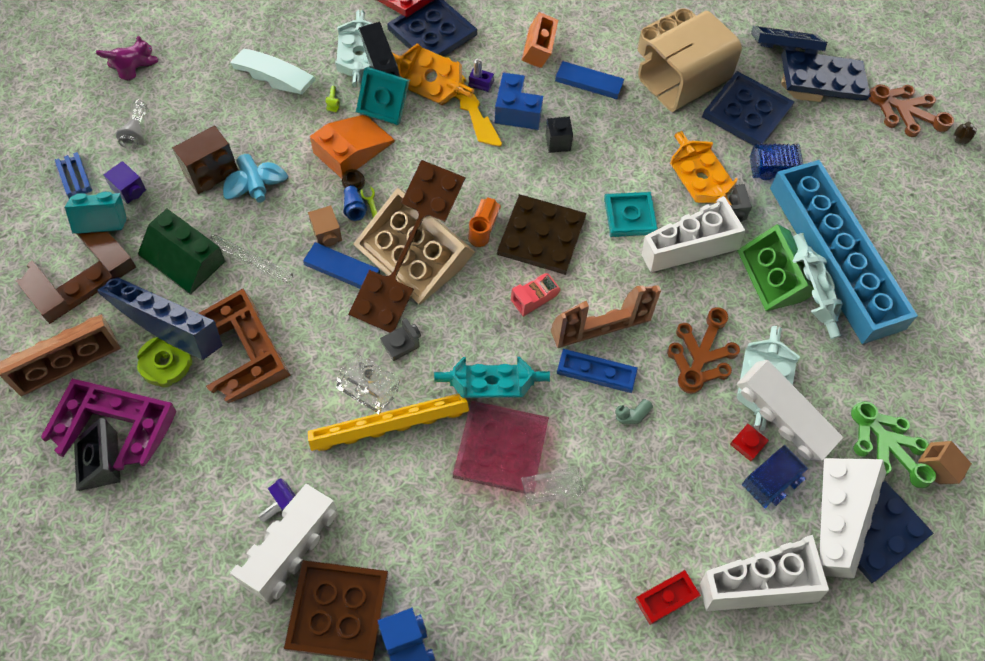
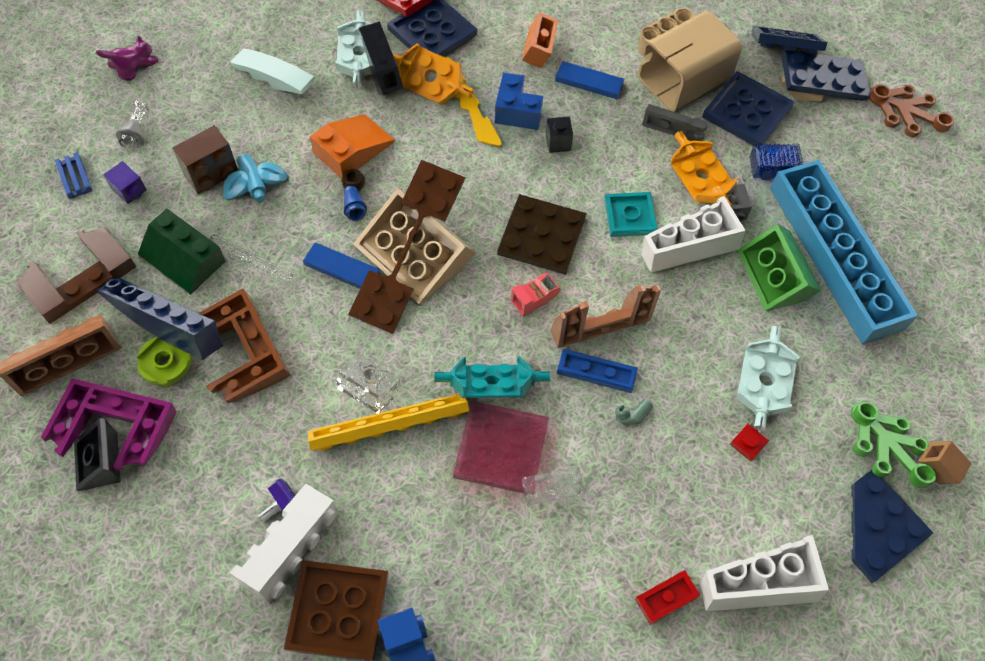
(95, 212): teal brick -> none
(325, 226): medium nougat brick -> none
(332, 103): lime hand -> none
(370, 201): lime hand -> none
(382, 95): teal tile -> none
(401, 340): dark grey bracket -> none
(479, 78): dark purple piece -> none
(483, 222): orange piece -> none
(672, 122): none -> dark grey hinge
(702, 355): dark orange plant -> none
(775, 477): clear blue brick -> none
(789, 411): white brick -> none
(822, 283): light aqua plate -> none
(847, 509): white wedge -> none
(965, 133): dark brown plate -> none

